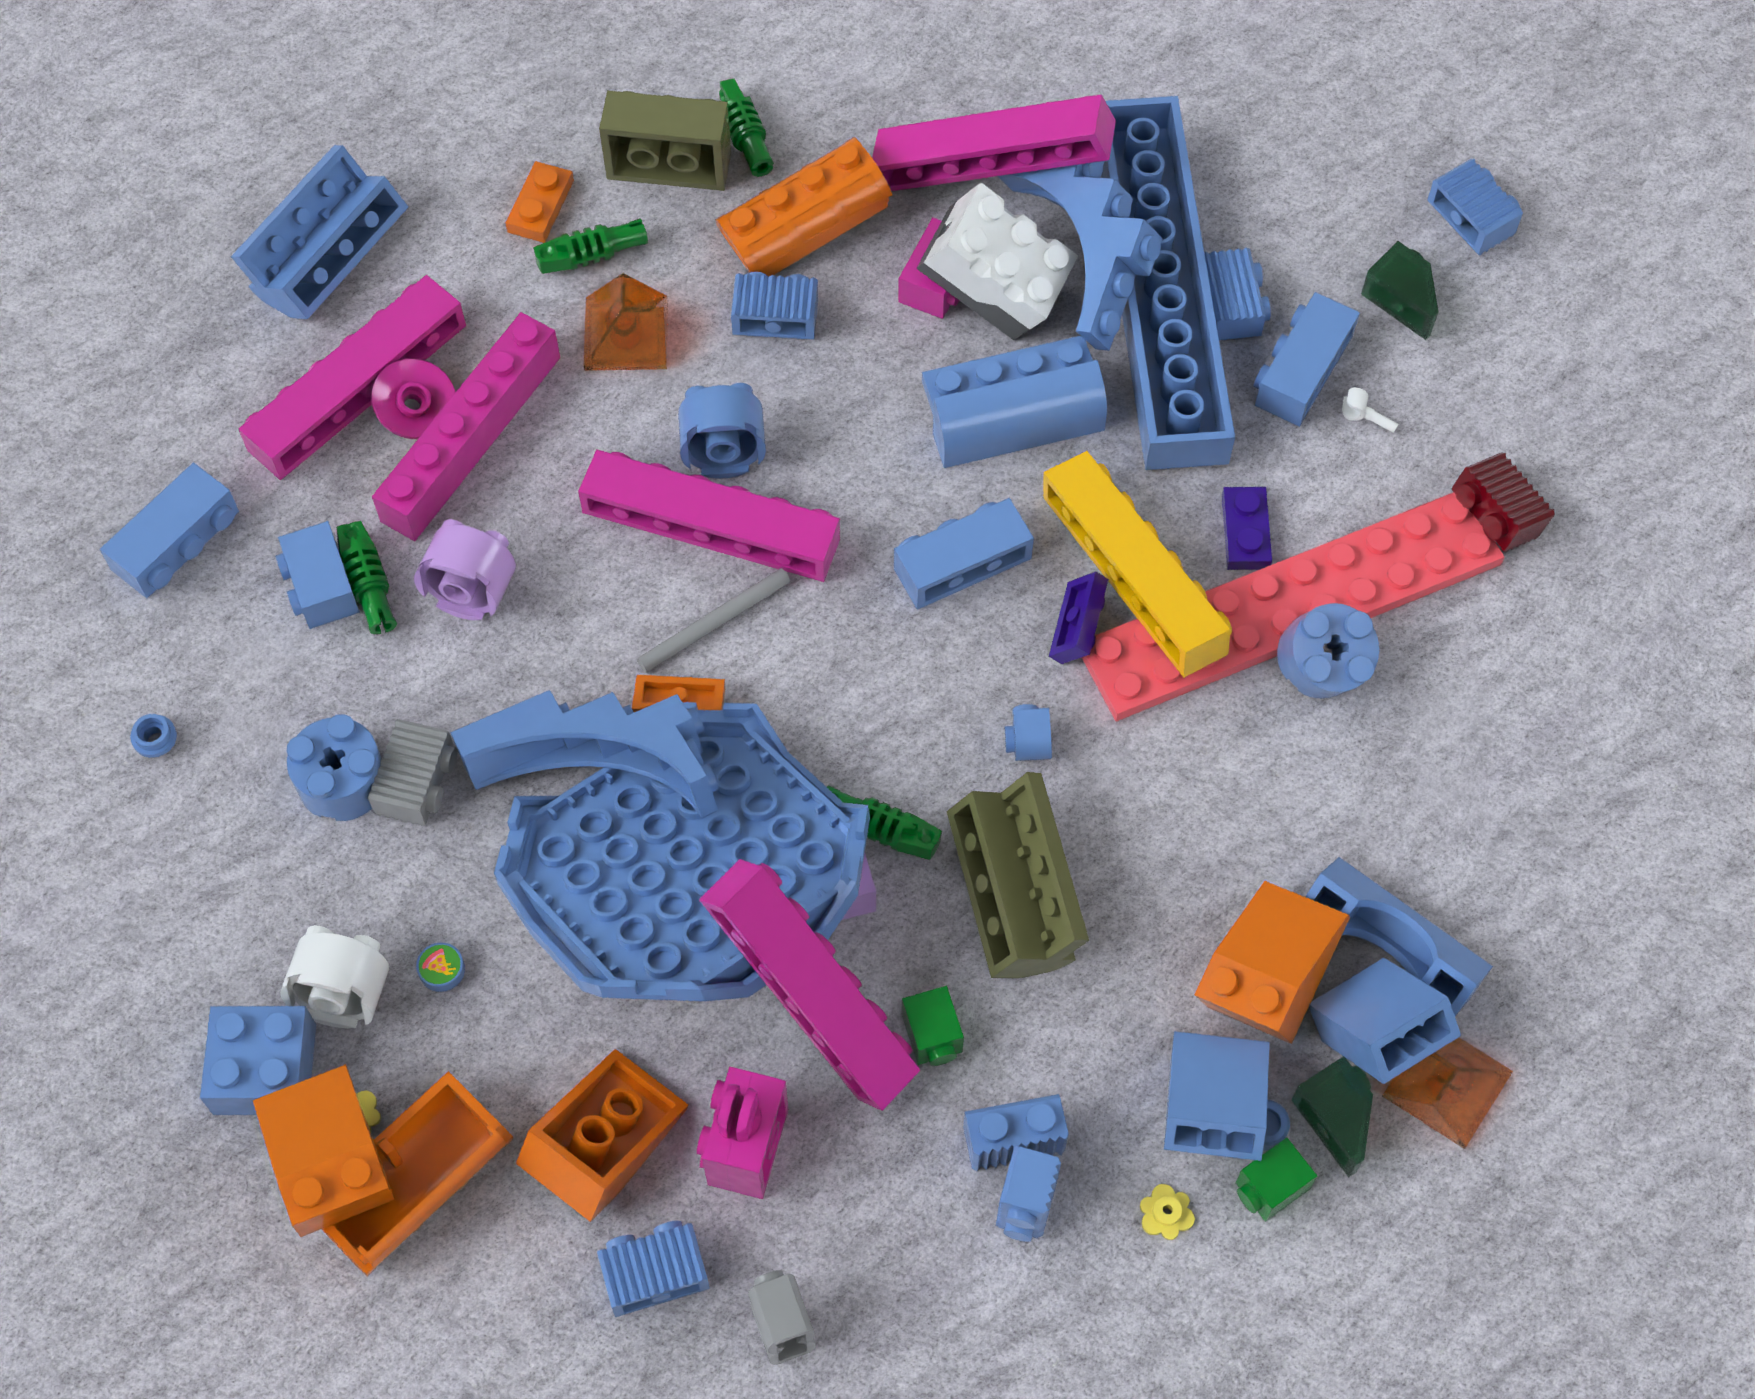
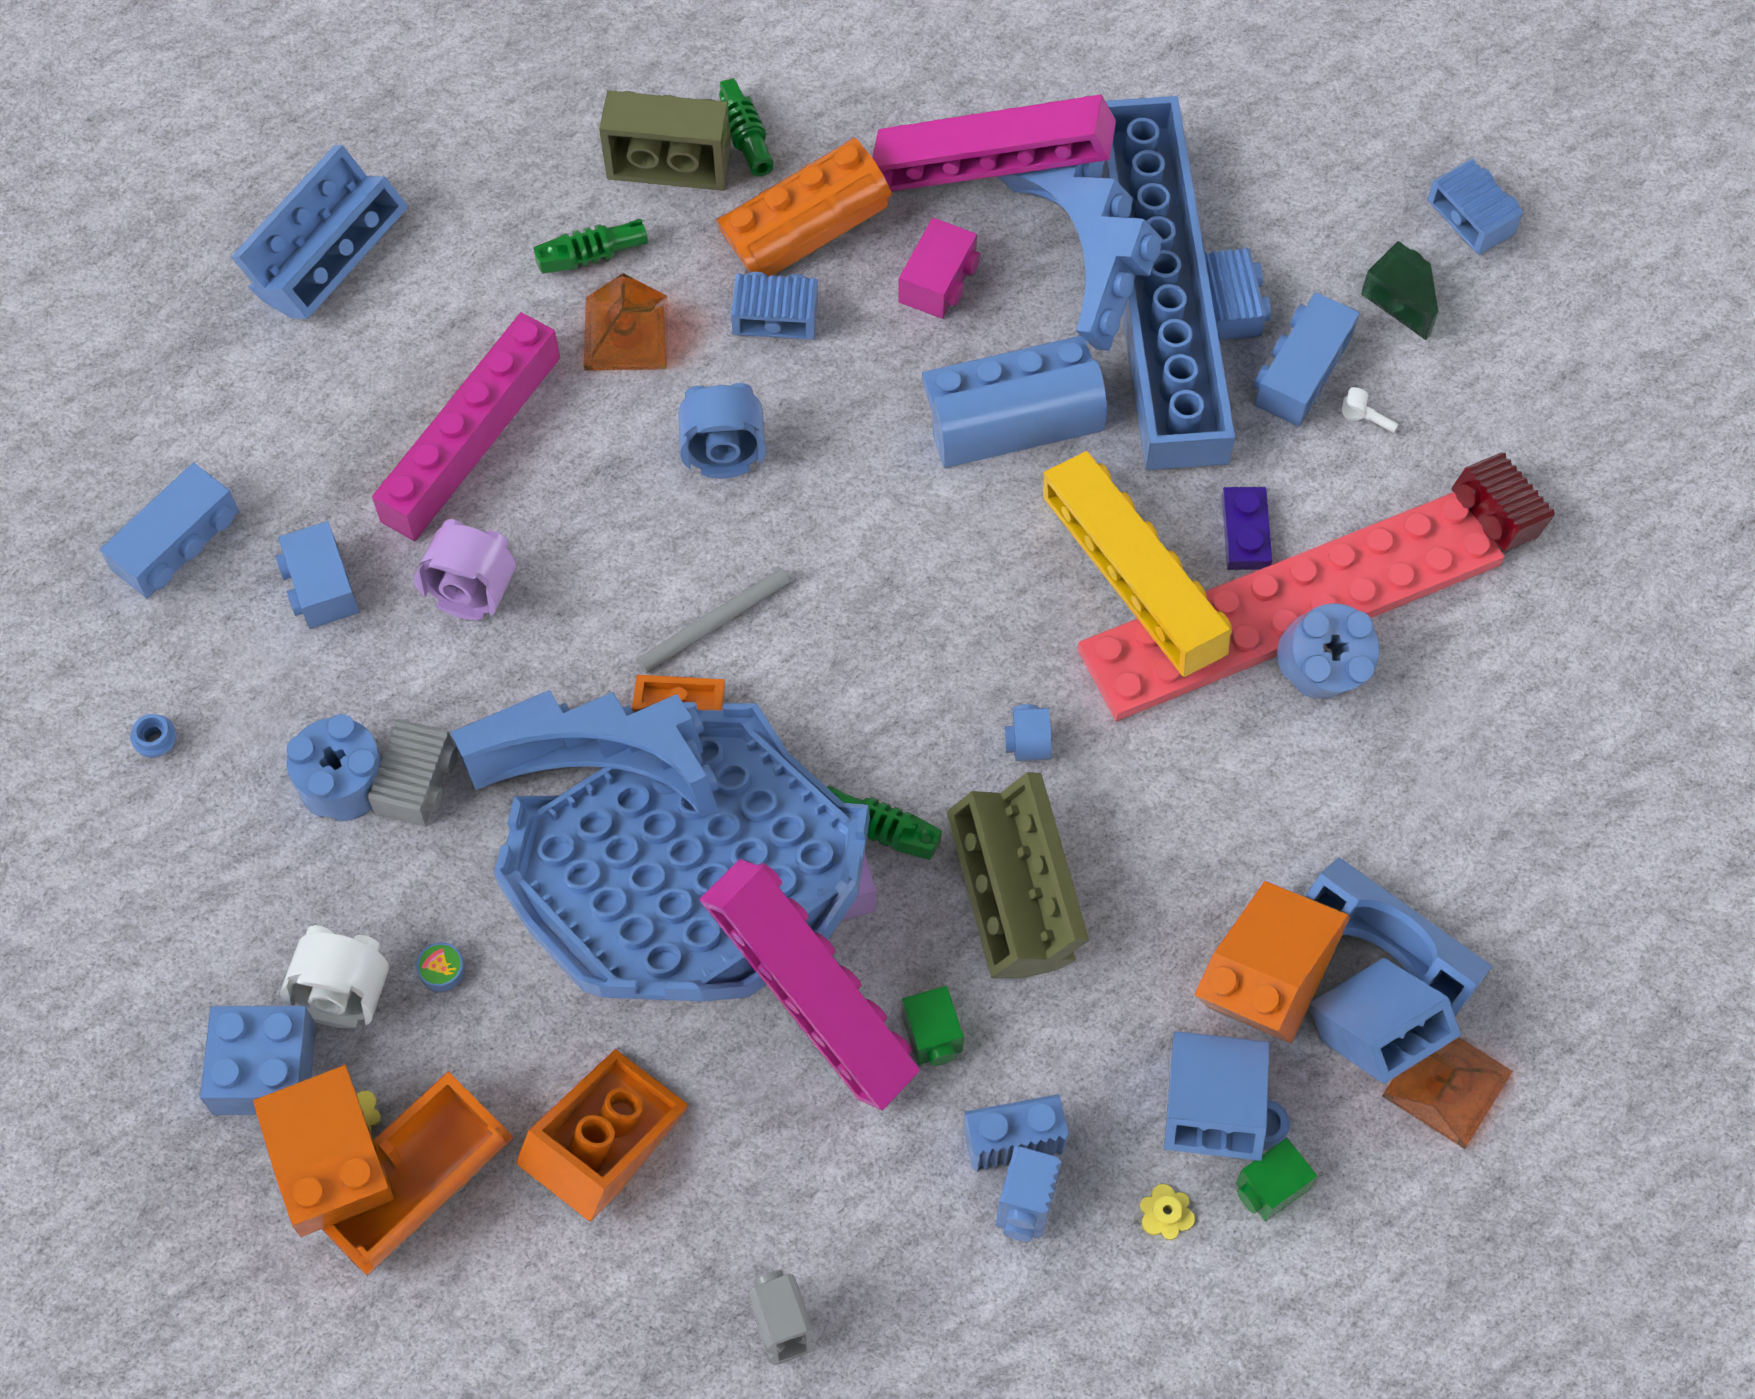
(342, 383): dark pink brick -> none
(365, 575): green hinge -> none
(405, 381): dark pink dish -> none
(539, 201): orange plate -> none
(652, 1268): medium blue brick -> none
(710, 514): dark pink brick -> none
(744, 1132): dark pink brick -> none
(962, 552): medium blue brick -> none
(997, 262): white piece -> none
(1078, 618): dark purple plate -> none
(1339, 1111): clear green slope -> none

